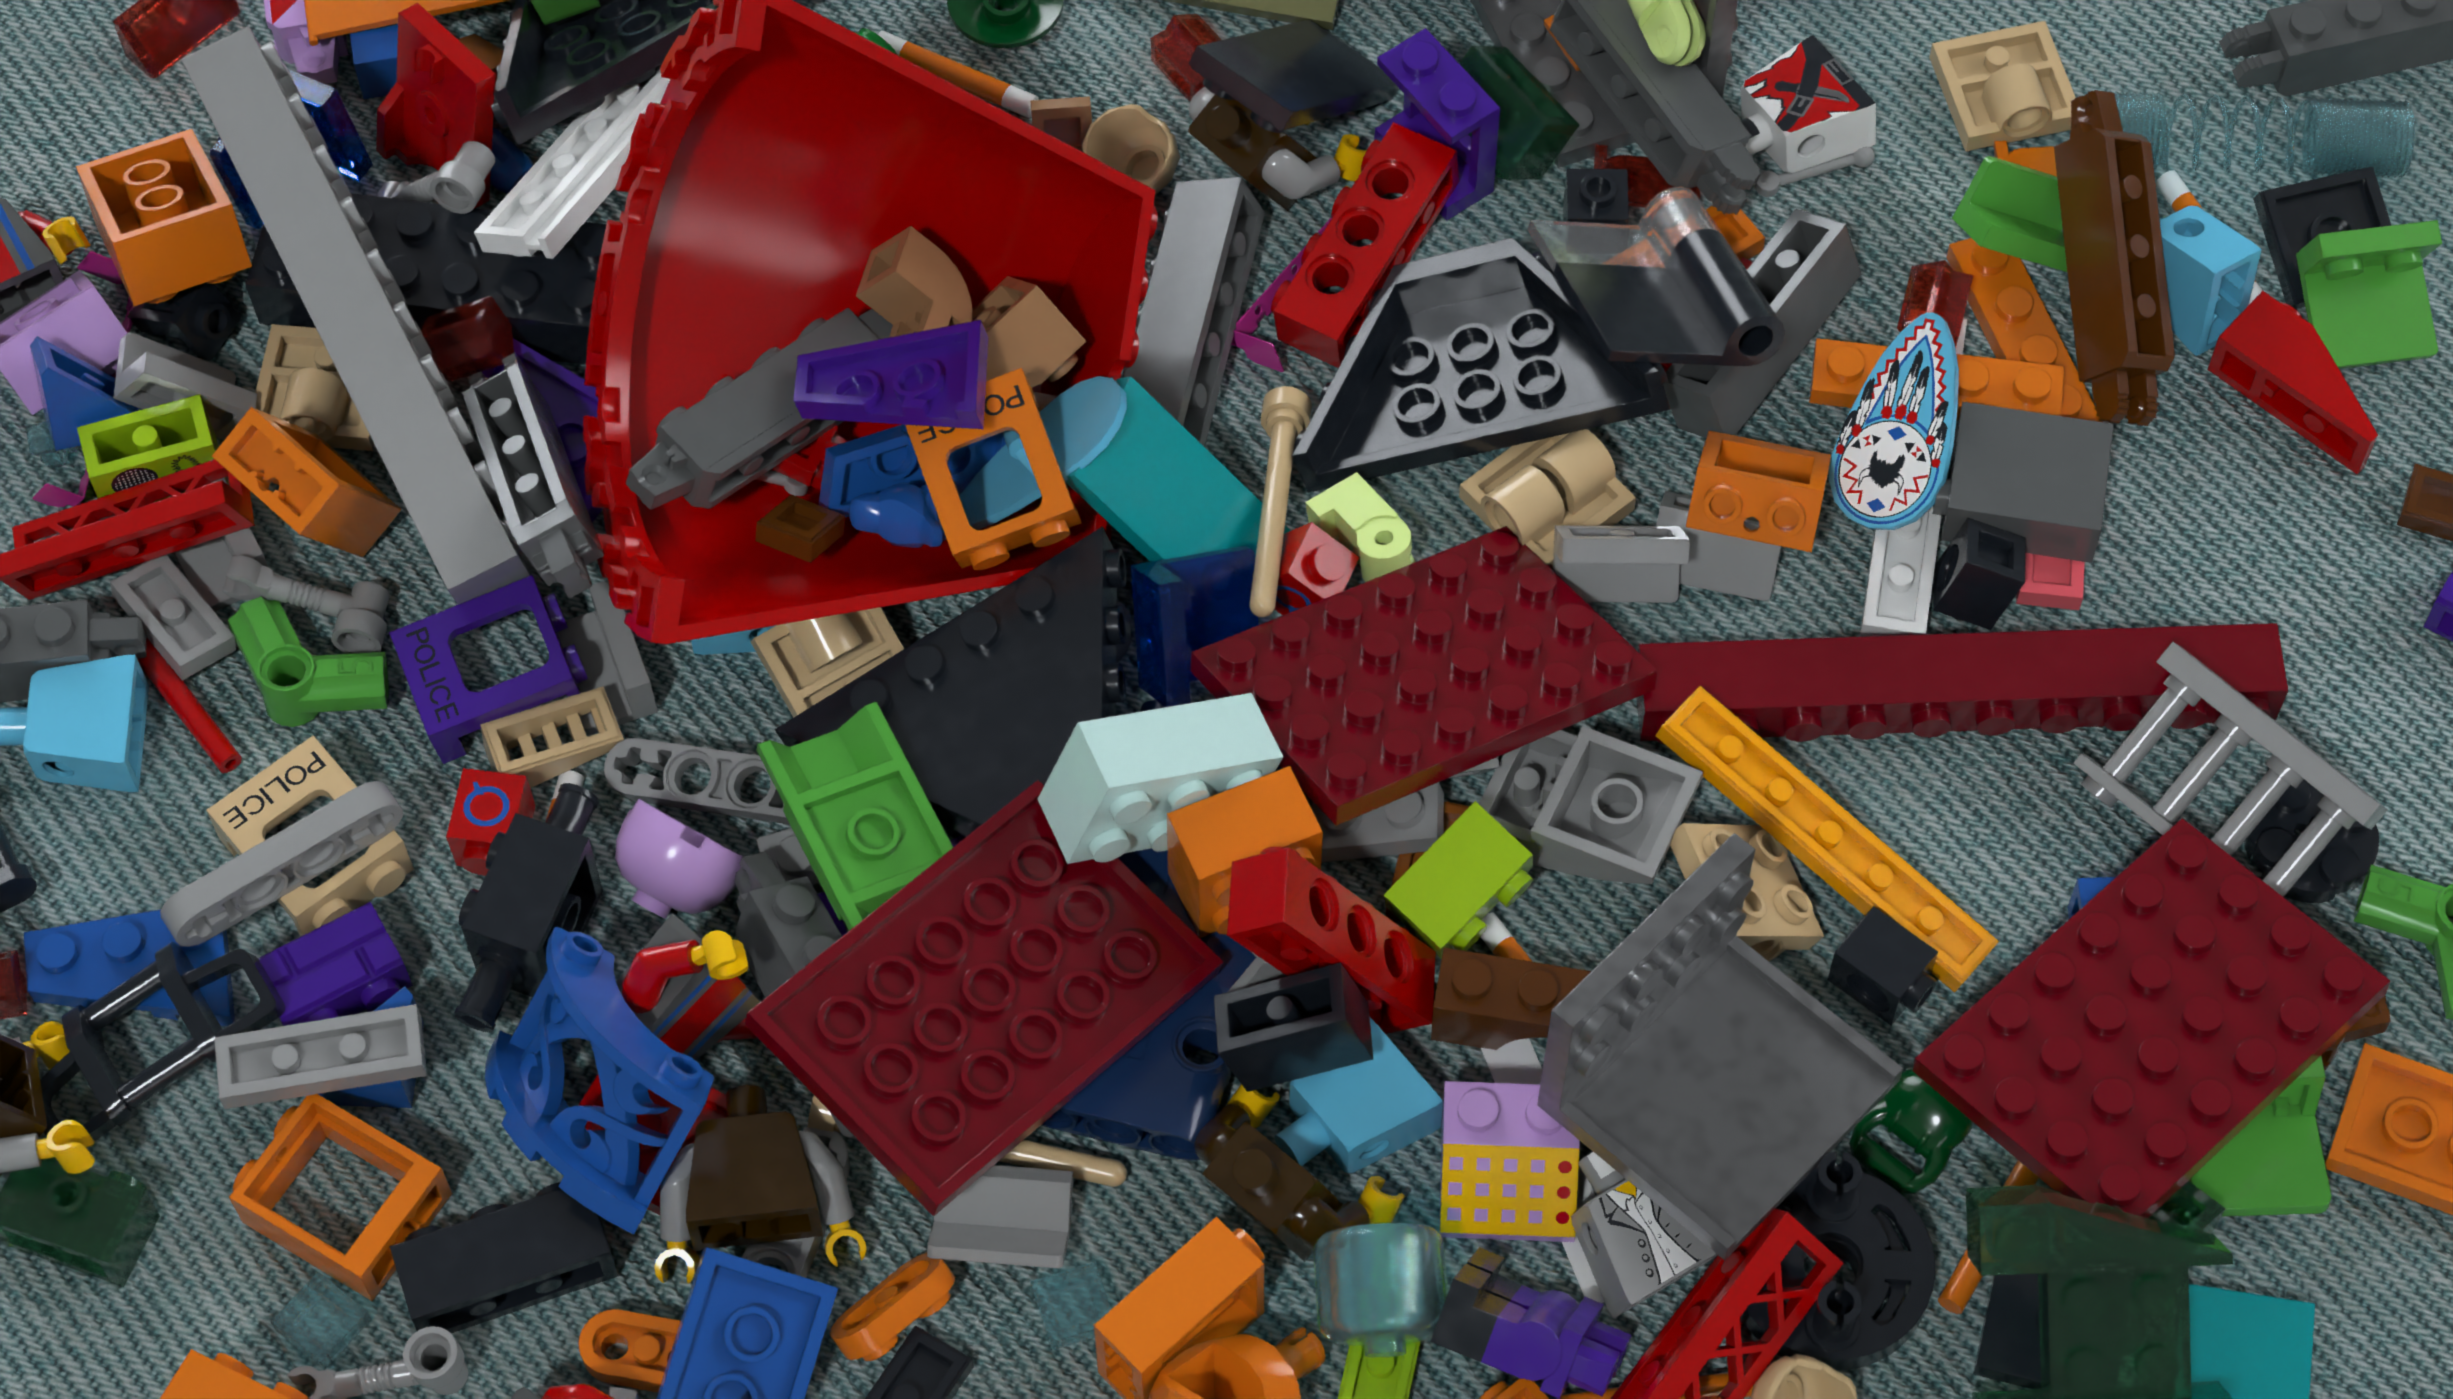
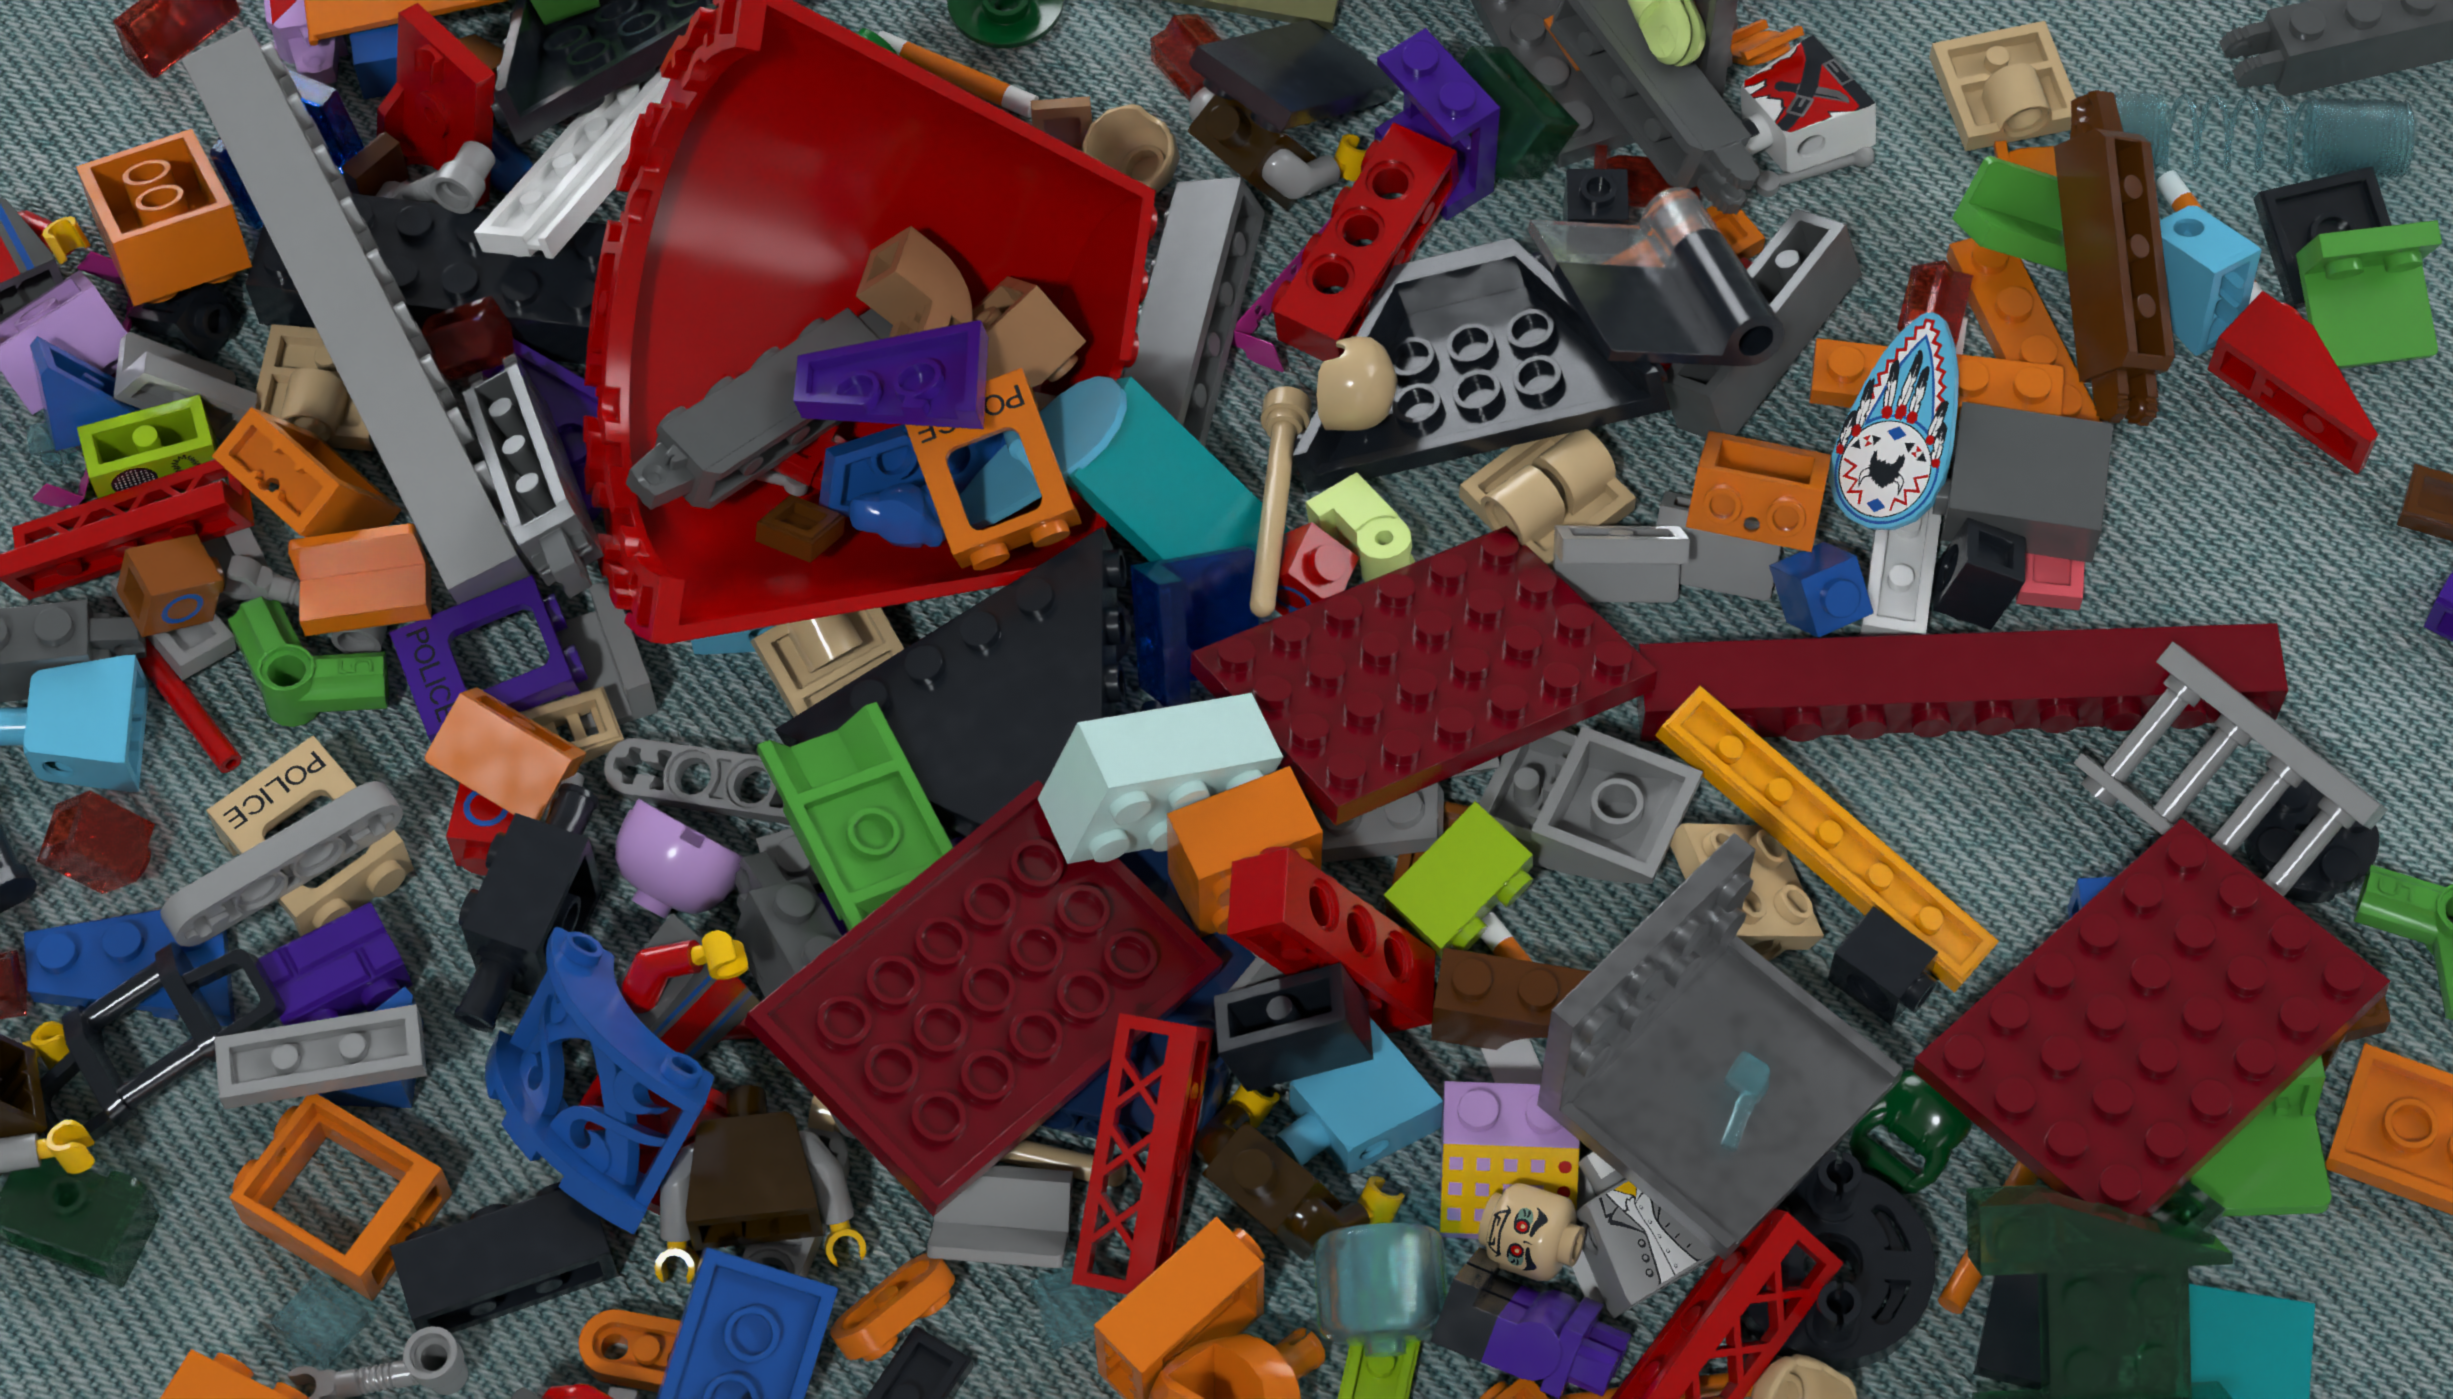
(97, 842): none -> clear red brick
(170, 585): none -> dark orange brick
(361, 579): none -> orange panel
(374, 165): none -> reddish brown tile
(502, 754): none -> orange panel
(1168, 1153): none -> red fence
(1357, 386): none -> tan hair
(1531, 1231): none -> tan head
(1751, 1080): none -> clear light blue hand
(1755, 47): none -> orange piece
(1821, 589): none -> blue brick

